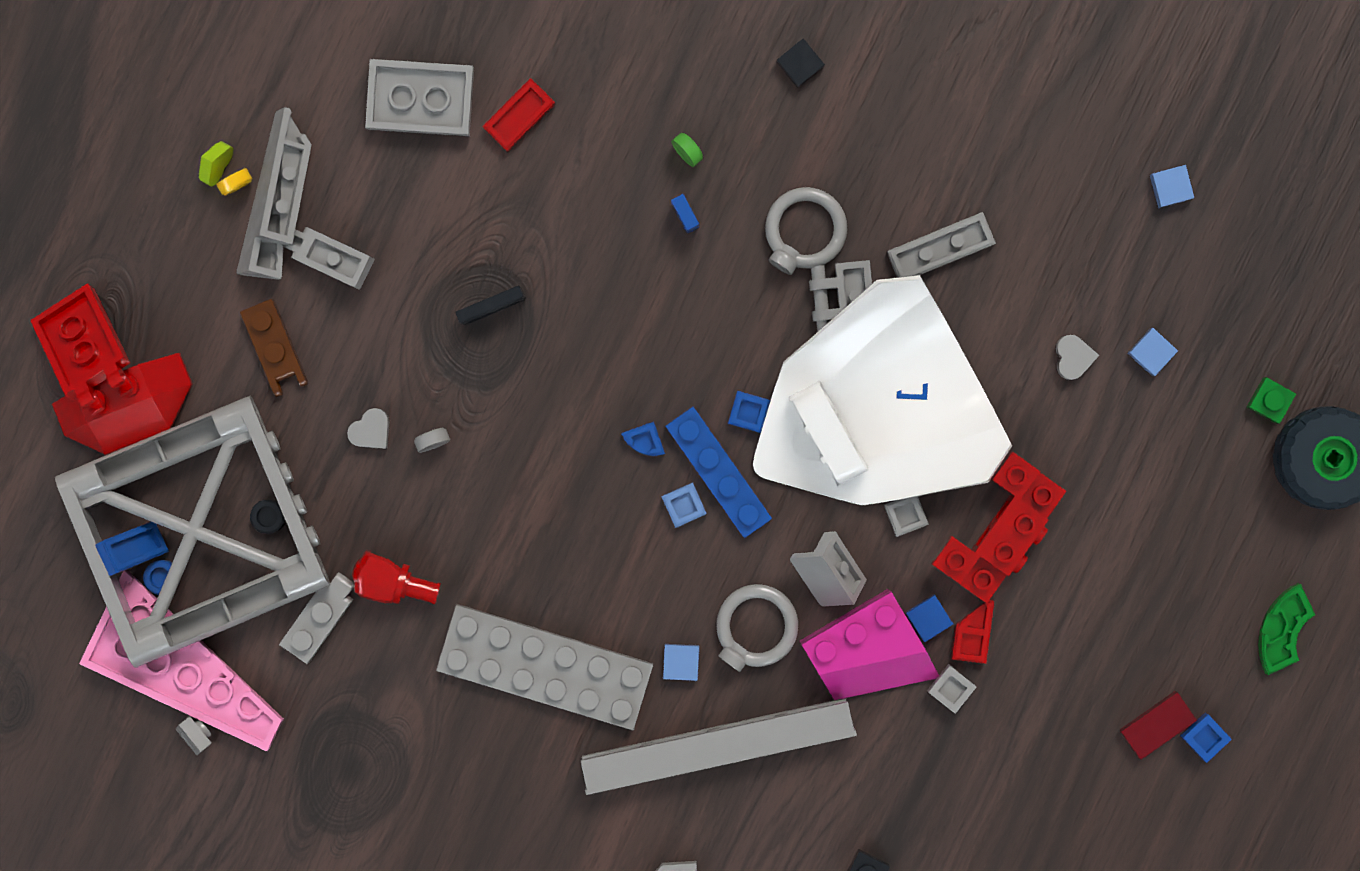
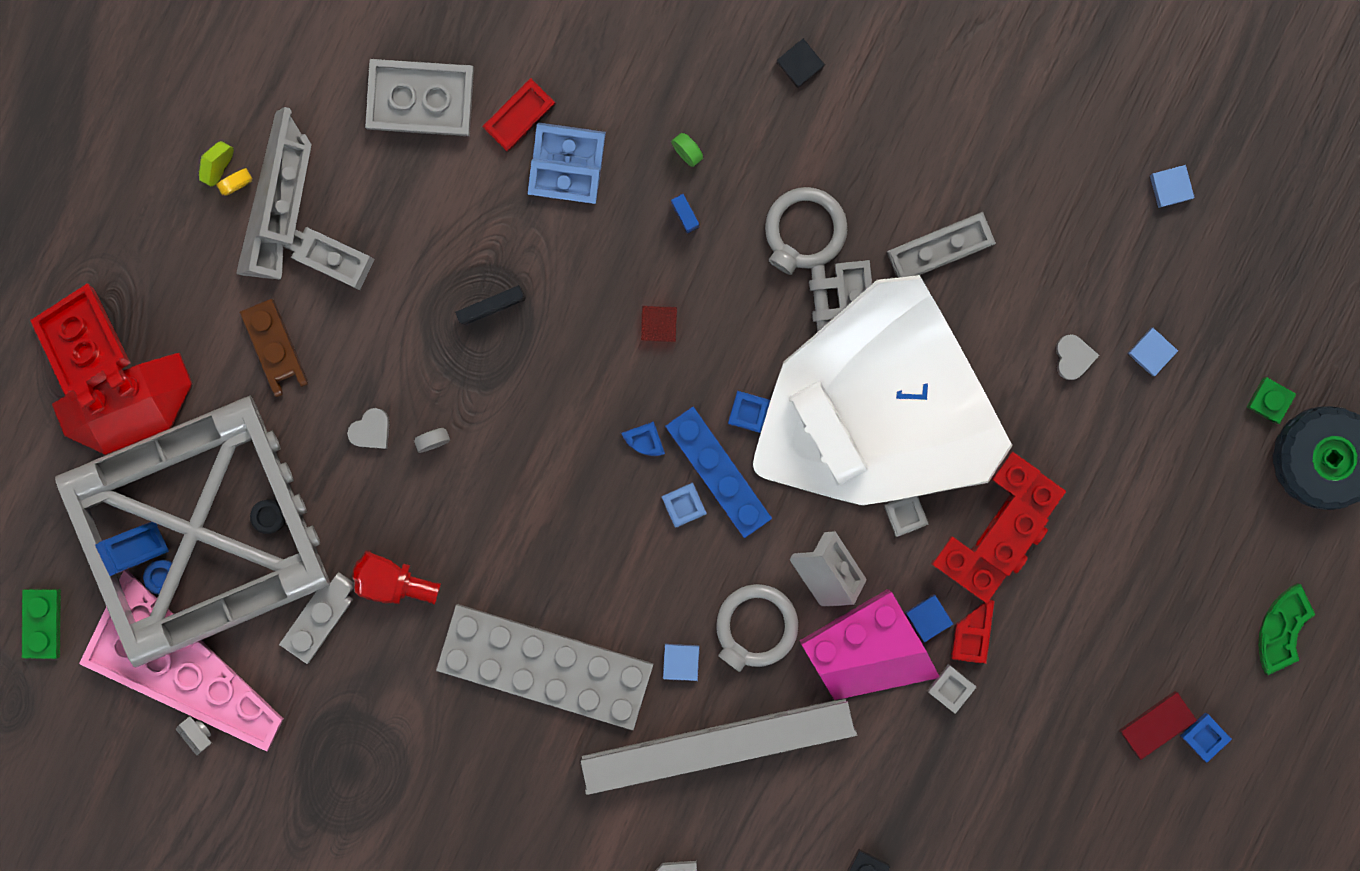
(41, 623): none -> green plate
(566, 163): none -> medium blue slope
(659, 324): none -> clear red tile

